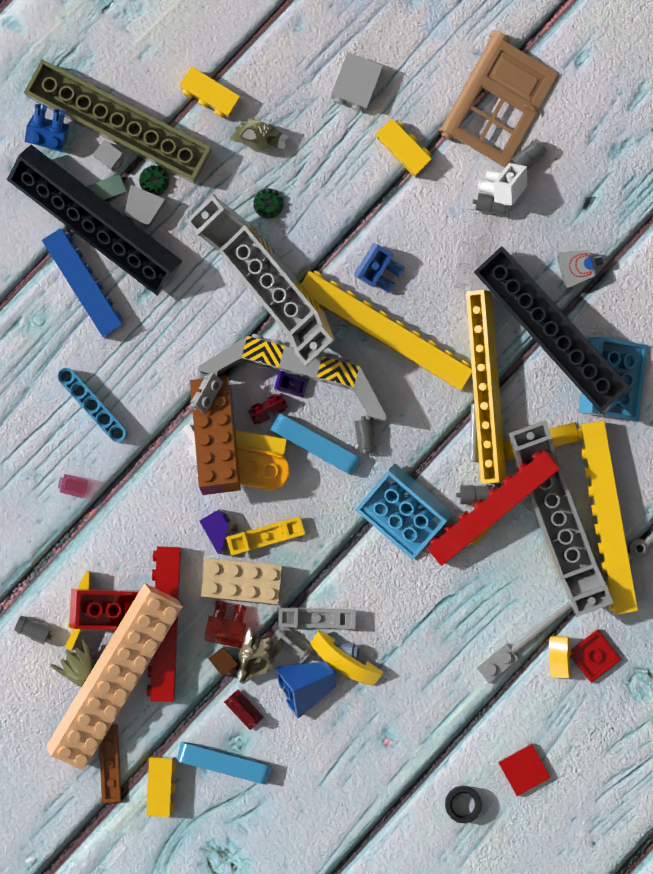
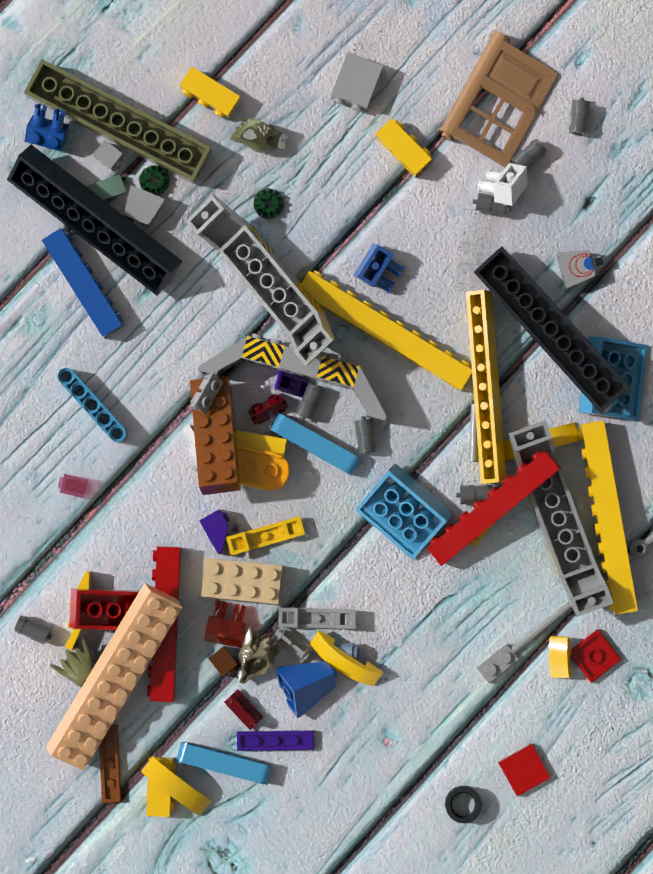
(176, 786): none -> yellow slope
(275, 740): none -> dark purple tile
(308, 405): none -> dark grey piece
(579, 116): none -> dark grey piece

